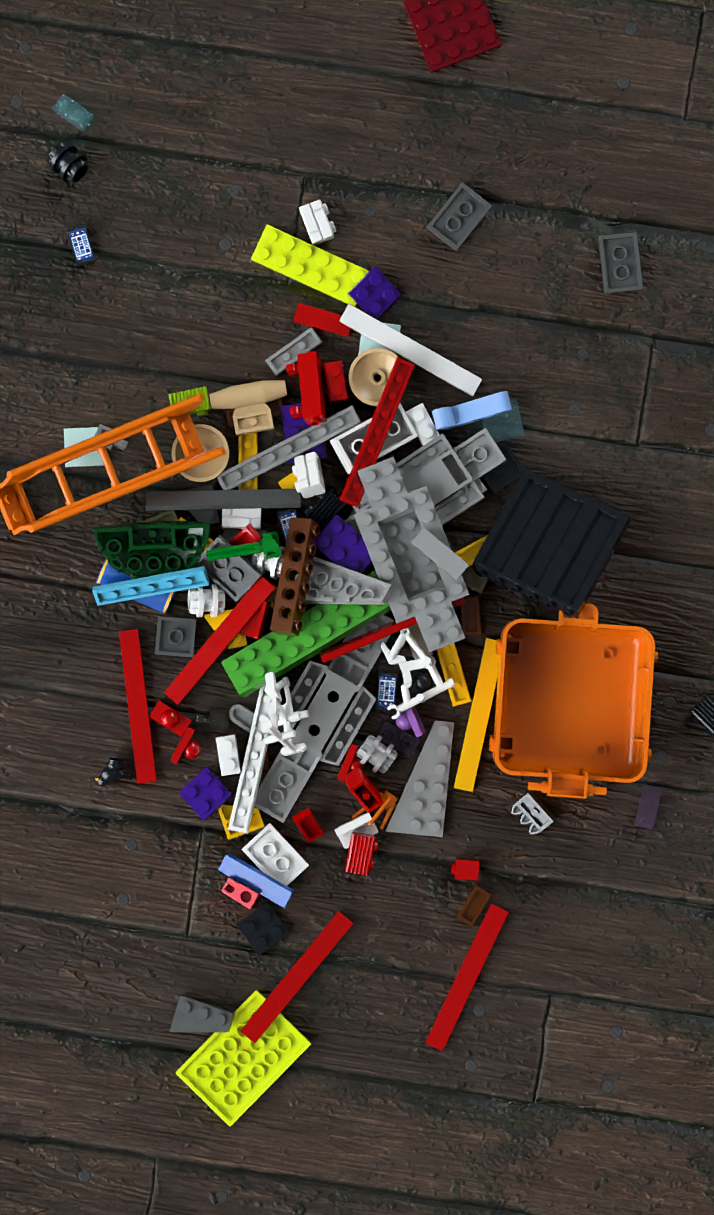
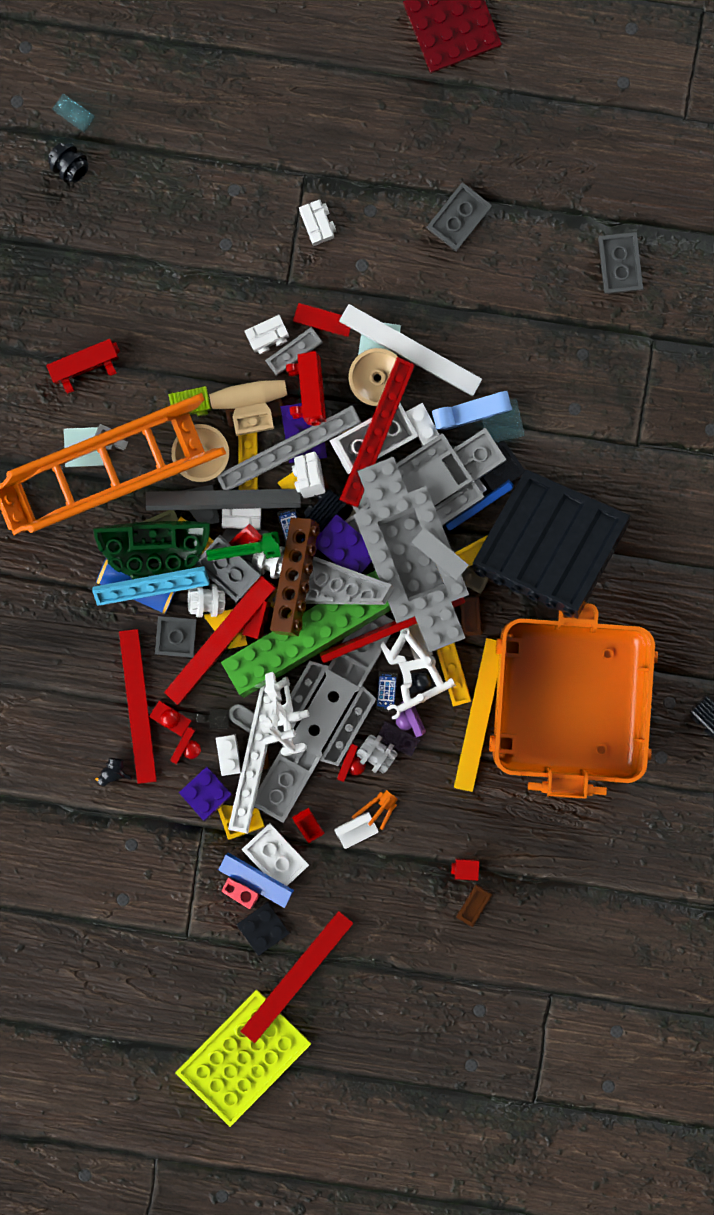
(81, 245): tile -> none
(82, 362): none -> red brick
(198, 1016): dark grey wing -> none
(267, 334): none -> white brick
(307, 264): neon yellow plate -> none
(336, 382): red brick -> none
(360, 853): red brick -> none
(363, 790): red brick -> none
(374, 293): dark purple plate -> none
(425, 794): light grey wing -> none
(466, 977): red tile -> none
(489, 498): none -> blue tile
(534, 812): plate -> none
(648, 807): clear purple slope -> none

